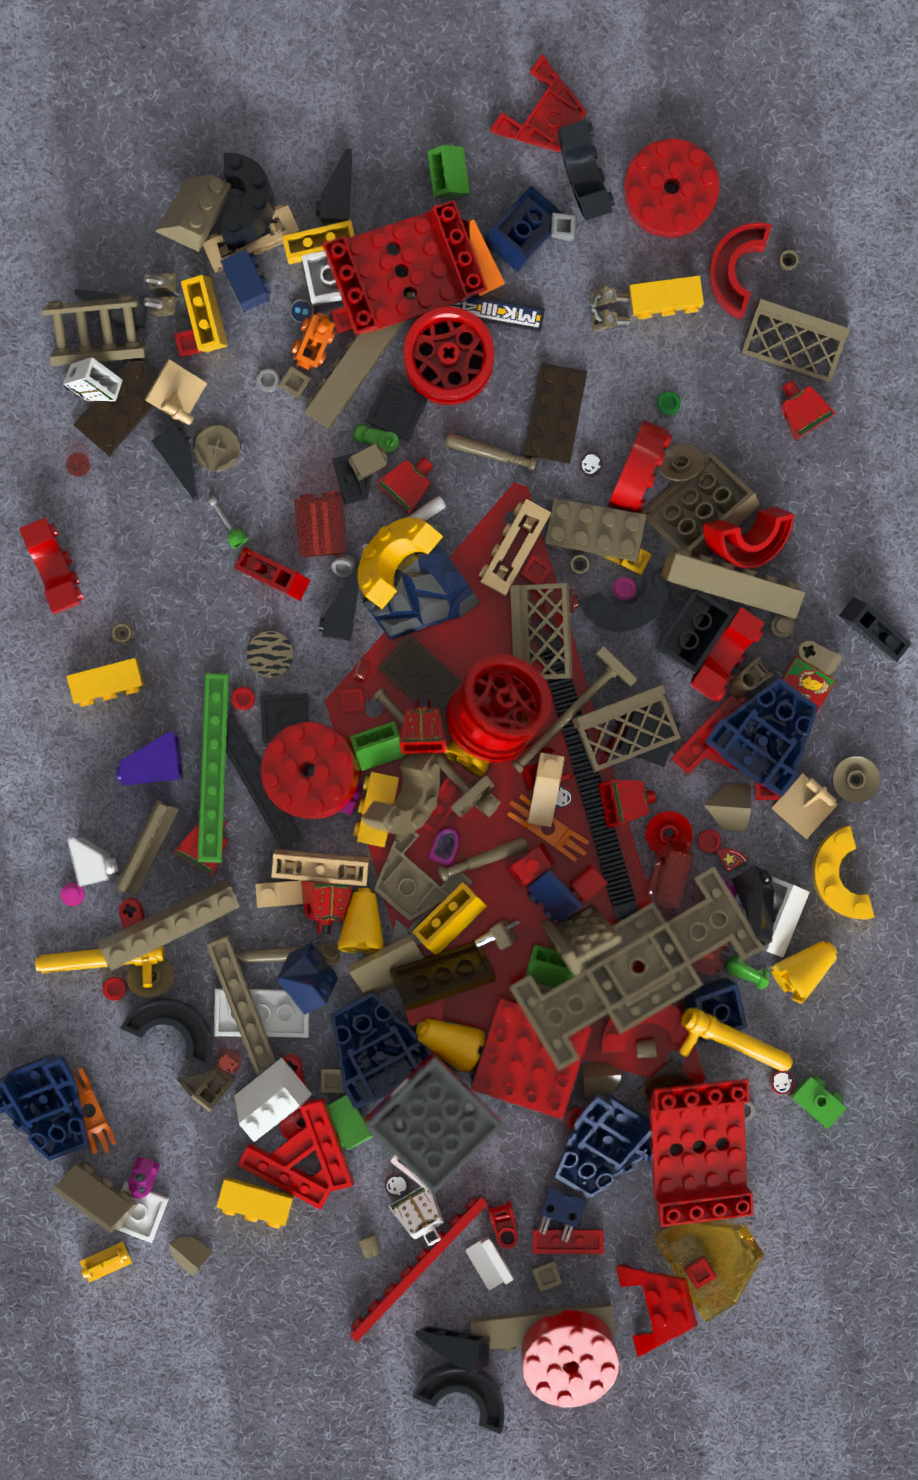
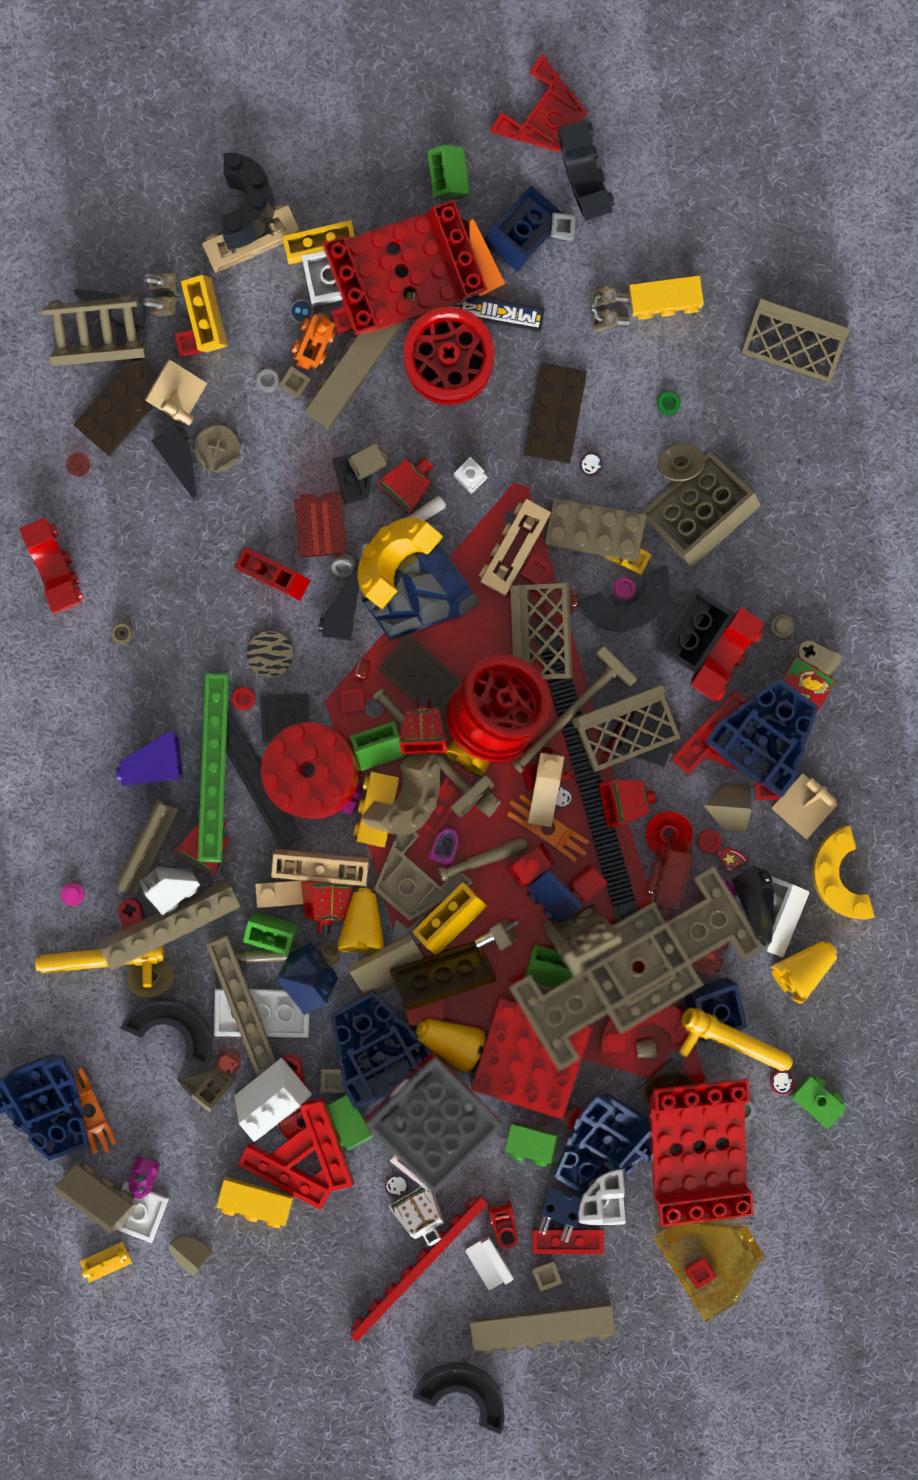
(91, 861): white slope -> none
(92, 381): white torso -> none
(105, 682): yellow brick -> none
(114, 988): red tile -> none
(169, 886): none -> white slope
(195, 210): dark tan slope -> none
(236, 536): hinge -> none
(245, 281): dark blue slope -> none
(271, 933): none -> bright green brick
(336, 195): black slope -> none
(369, 1246): dark tan hose -> none
(386, 440): bright green piece -> none
(397, 409): black tile -> none
(458, 1347): black slope -> none
(470, 475): none -> white window
(475, 447): dark tan piece -> none
(532, 1144): none -> bright green brick
(569, 1358): brick -> none
(580, 558): dark tan hose -> none
(599, 1078): dark tan brick -> none
(604, 1201): none -> white brick
(639, 467): red brick -> none
(667, 1304): red wing -> none
(675, 164): red brick -> none
(721, 272): red brick -> none
(732, 583): dark tan brick -> none
(740, 969): bright green piece -> none
(749, 678): dark tan piece -> none
(757, 545): red brick -> none
(792, 256): dark tan hose -> none
(804, 409): red torso -> none
(868, 779): dark tan dish -> none
(874, 628): black slope -> none

